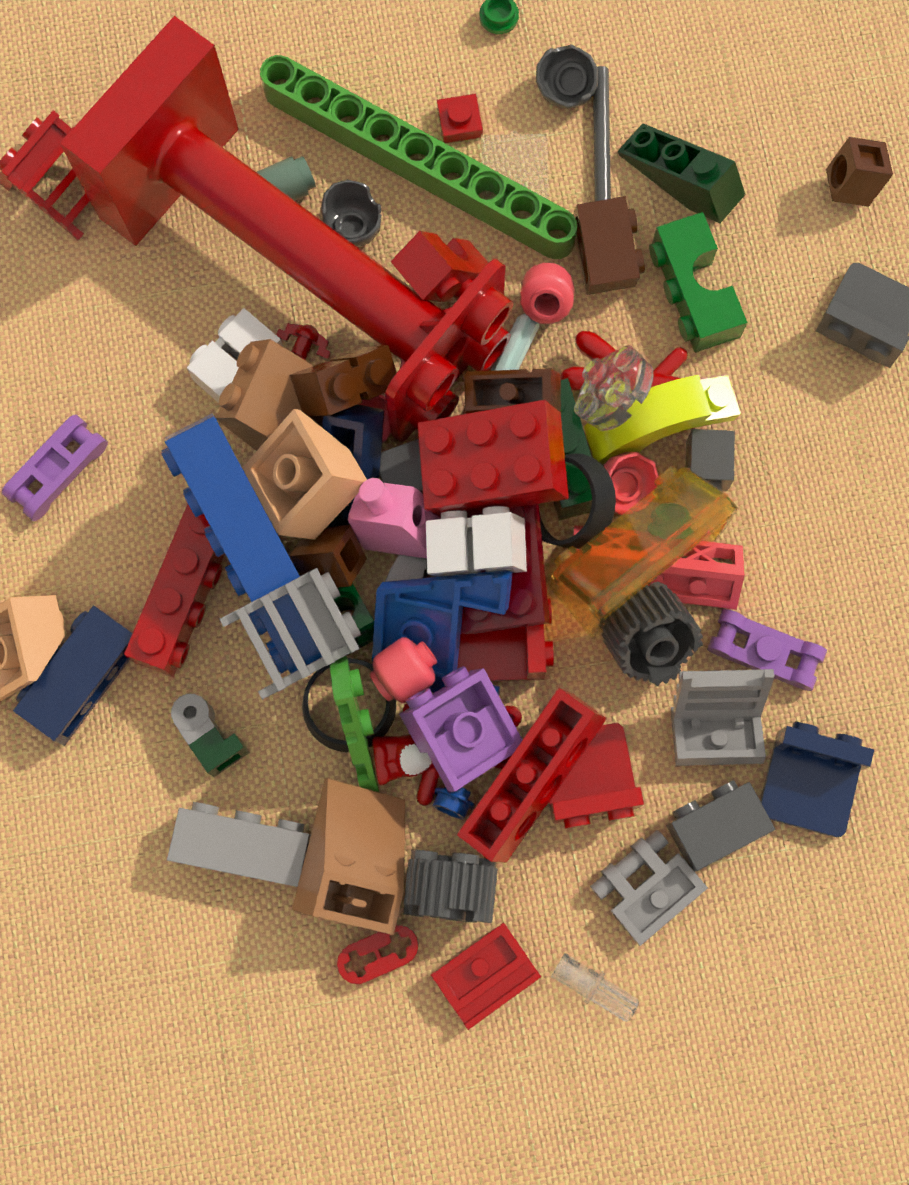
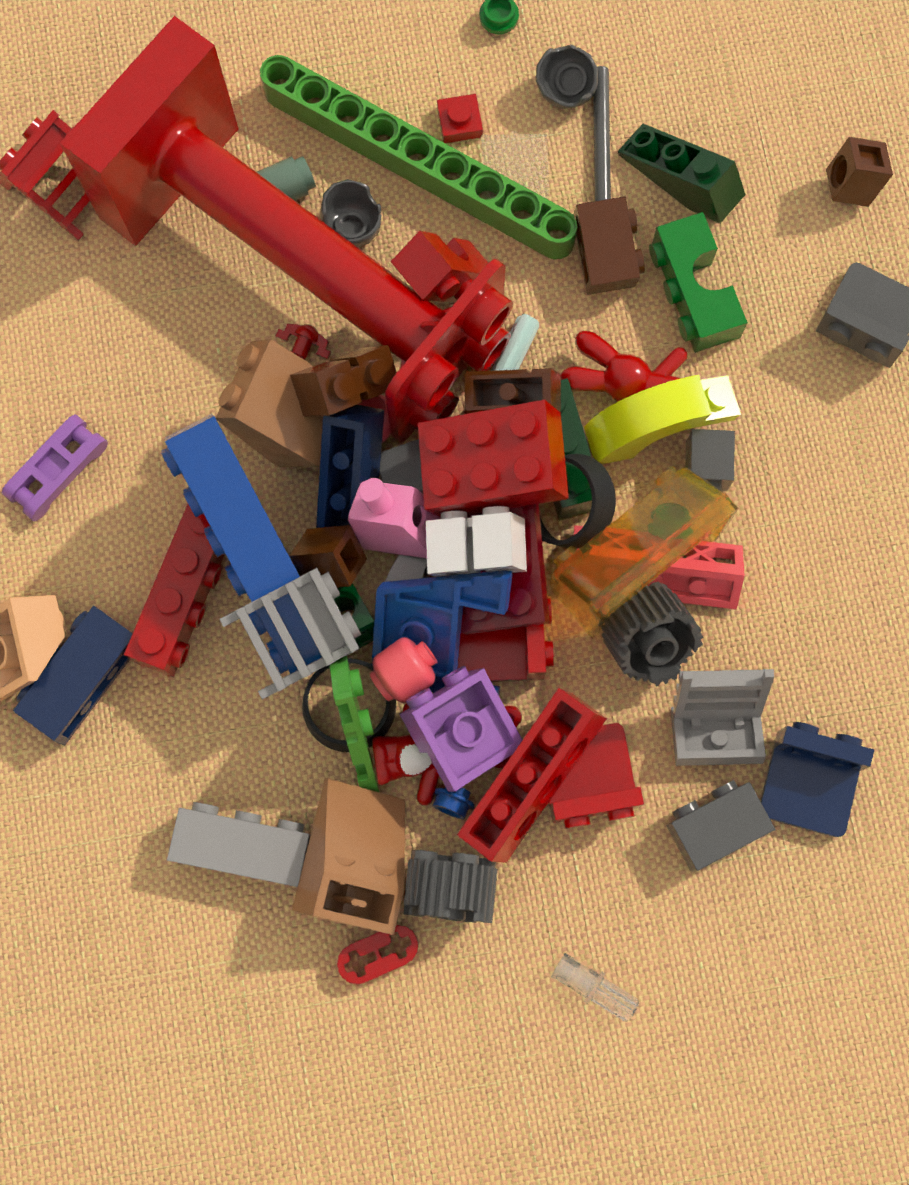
(197, 725): leg -> none
(213, 366): white piece -> none
(303, 477): light nougat slope -> none
(485, 976): red plate -> none
(547, 293): coral head -> none
(613, 387): clear plate -> none
(632, 478): coral hair -> none
(658, 897): light grey plate -> none
(767, 650): medium lavender plate -> none

